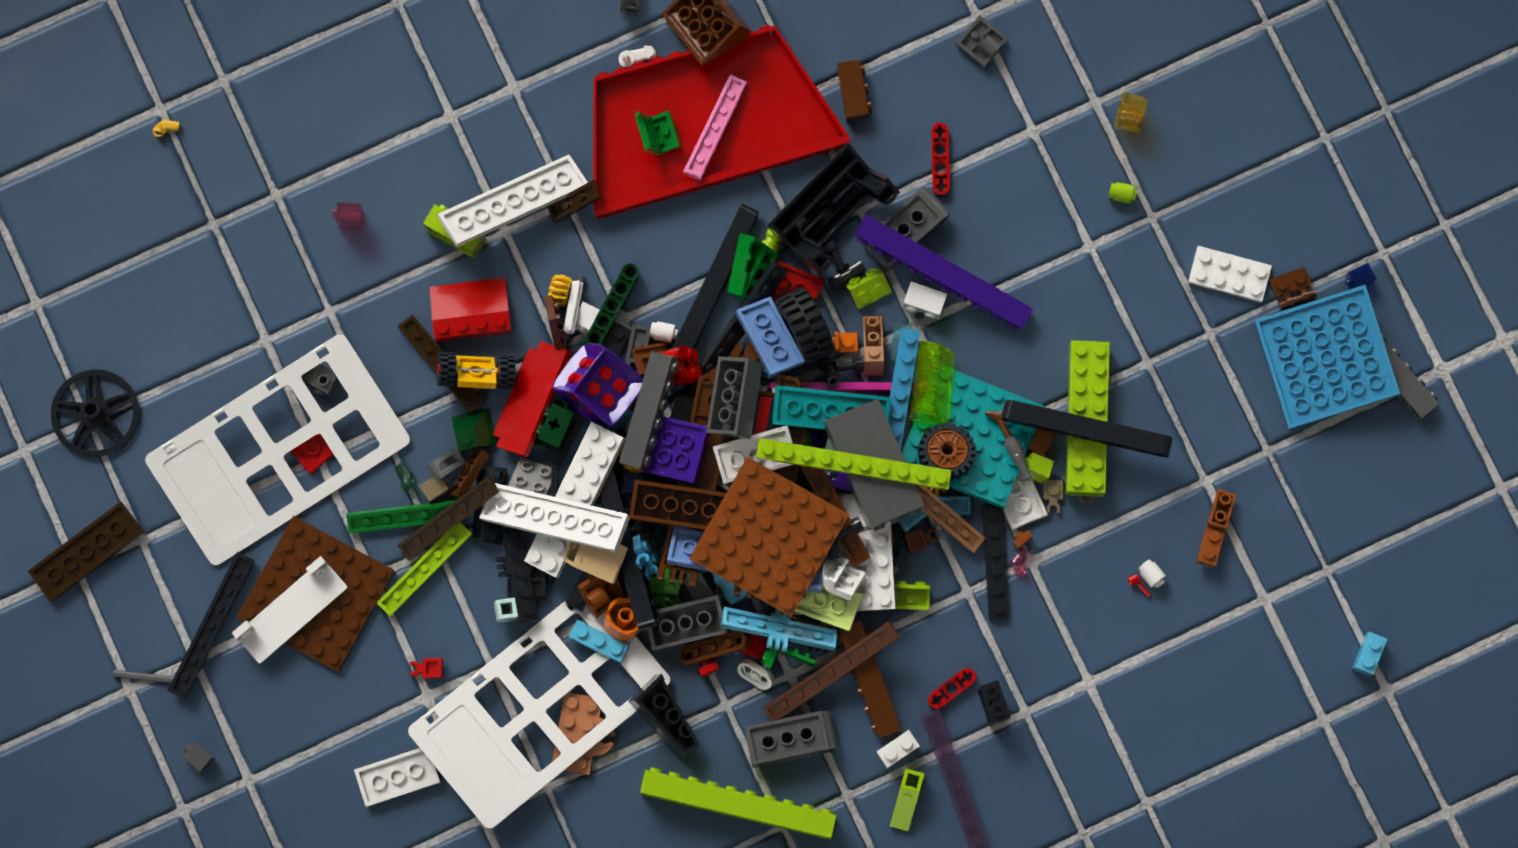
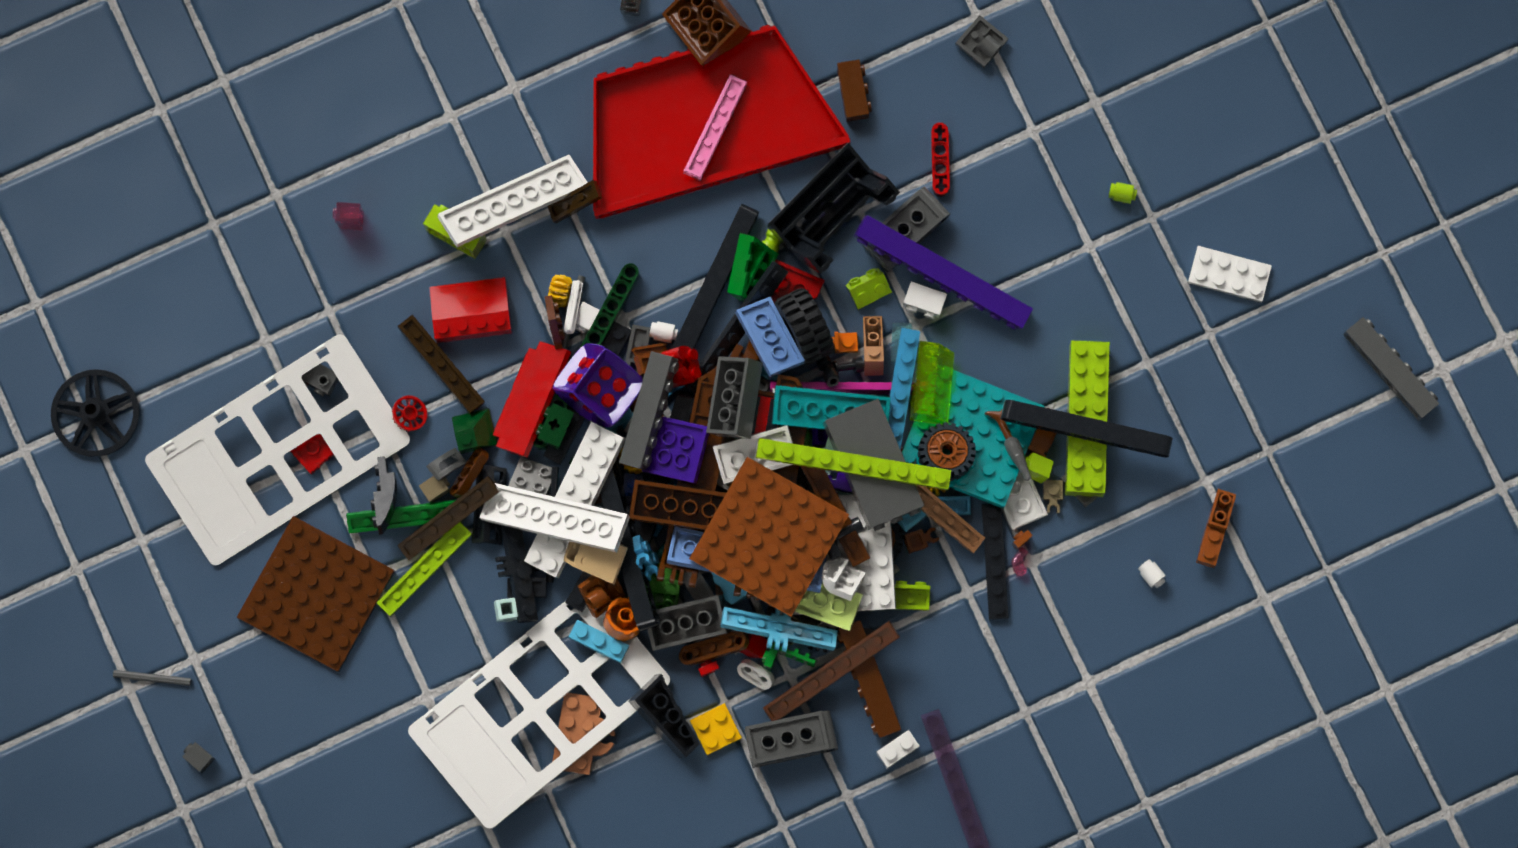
(86, 551): dark brown plate -> none
(164, 126): yellow arm -> none
(211, 625): black plate -> none
(290, 611): white bracket -> none
(385, 497): none -> slope
(396, 777): white plate -> none
(407, 477): clear green arm -> none
(409, 413): none -> red wheel
(430, 668): red plate -> none
(476, 371): plate -> none
(628, 58): white piece -> none
(658, 132): green plate -> none
(715, 729): none -> yellow plate
(738, 804): lime brick -> none
(844, 270): black bar -> none
(906, 799): lime slope -> none
(966, 684): red beam -> none
(992, 698): black window -> none
(1130, 113): clear yellow brick -> none
(1135, 580): red hand -> none
(1291, 282): reddish brown plate -> none
(1327, 357): dark azure plate -> none
(1360, 276): clear blue brick -> none
(1369, 654): medium azure brick -> none

